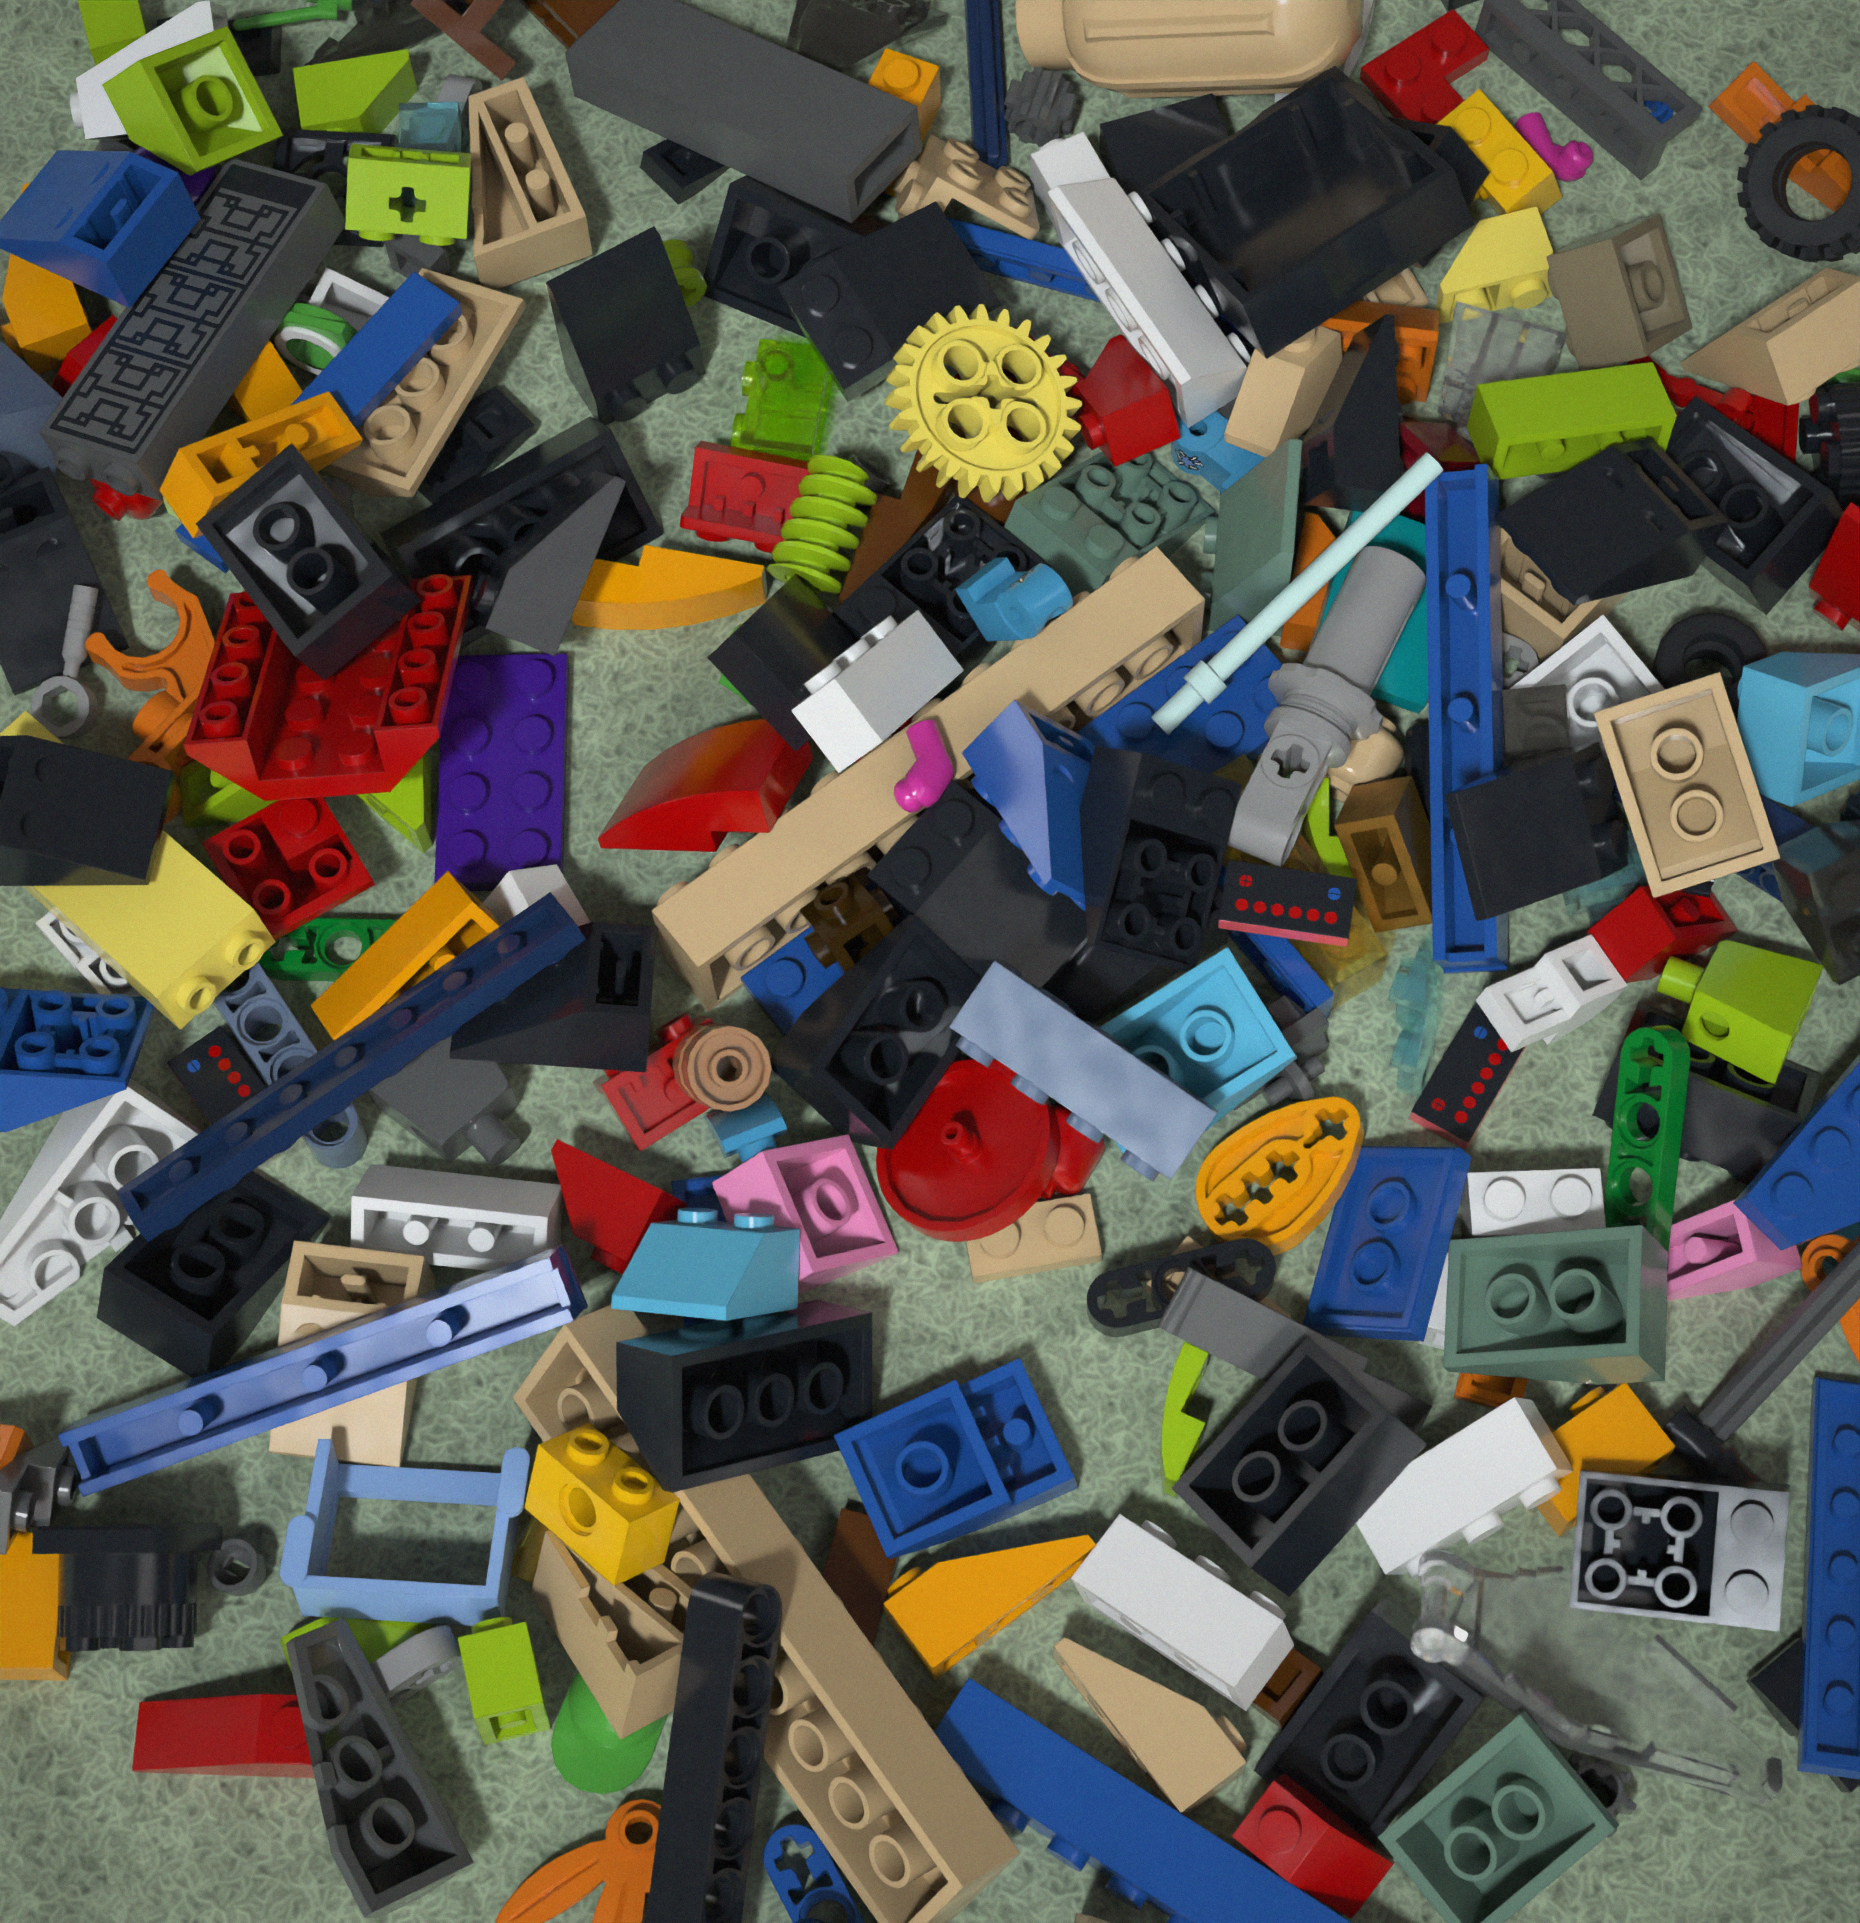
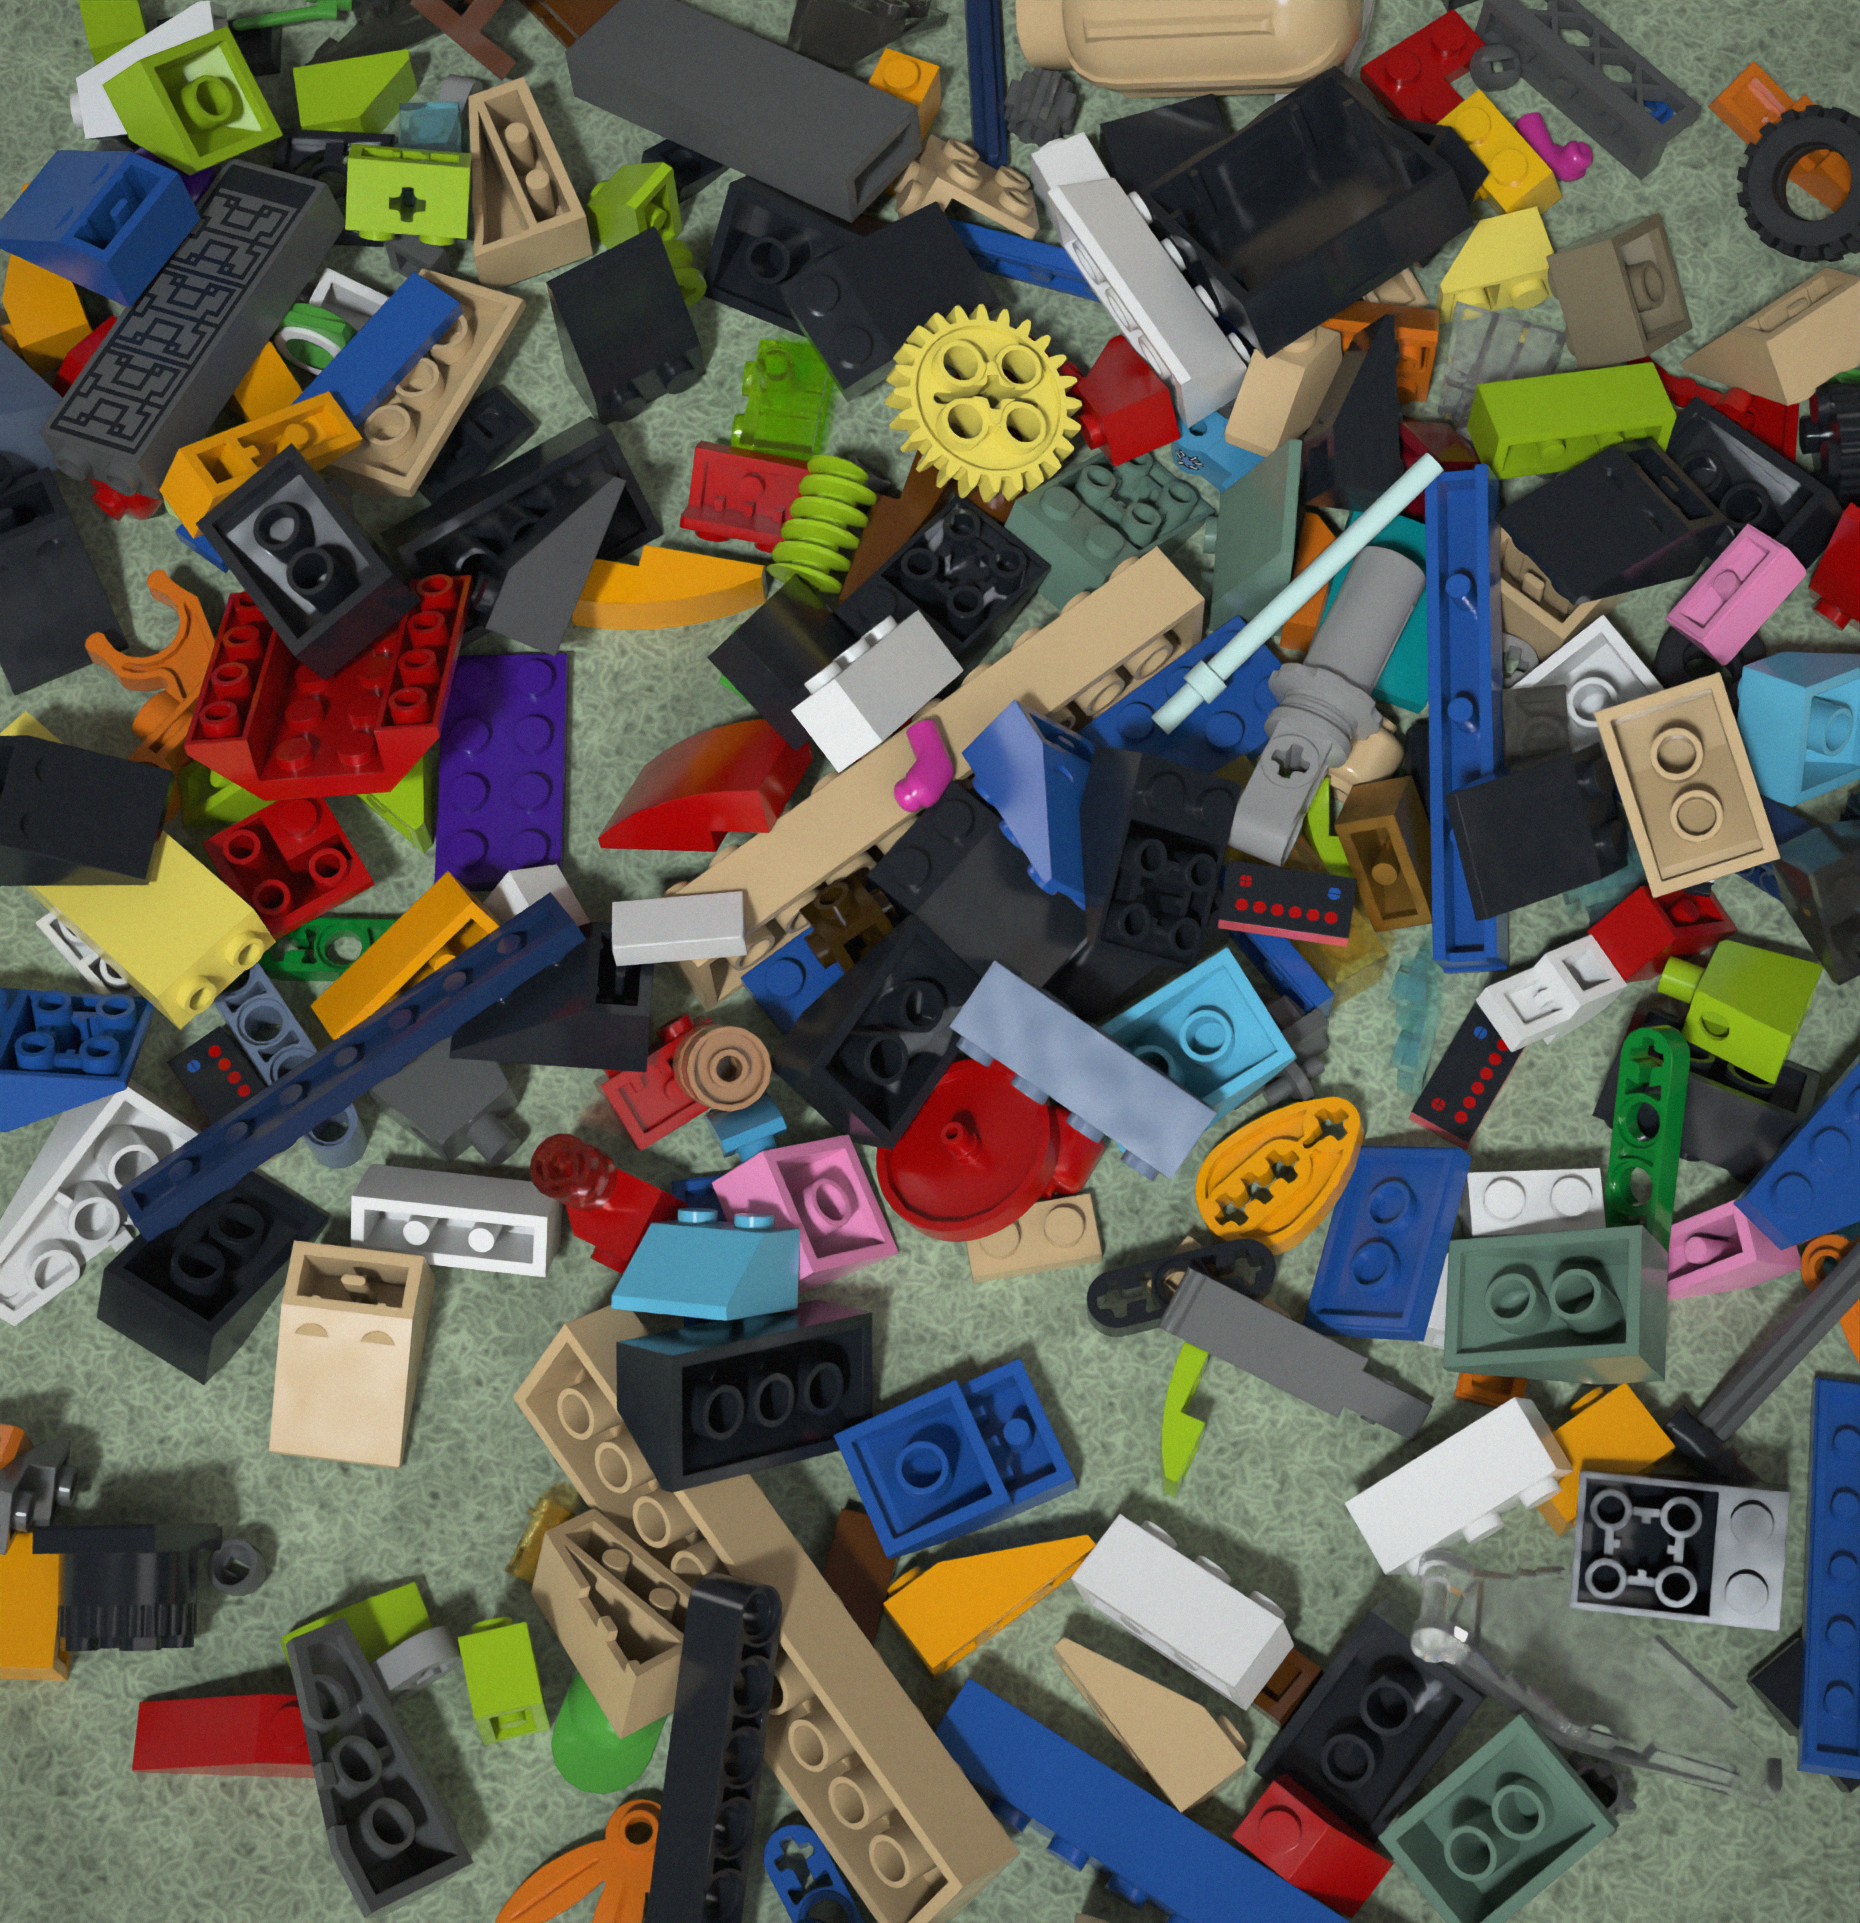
(74, 653): light grey piece -> none
(310, 1540): light blue piece -> none
(325, 1370): tile -> none
(586, 1180): none -> clear red wheel
(601, 1503): yellow brick -> none
(633, 202): none -> lime slope
(678, 928): none -> white slope
(1014, 603): dark azure leg -> none
(1298, 1467): black brick -> none
(1481, 67): none -> dark grey hinge
(1737, 594): none -> bright pink slope

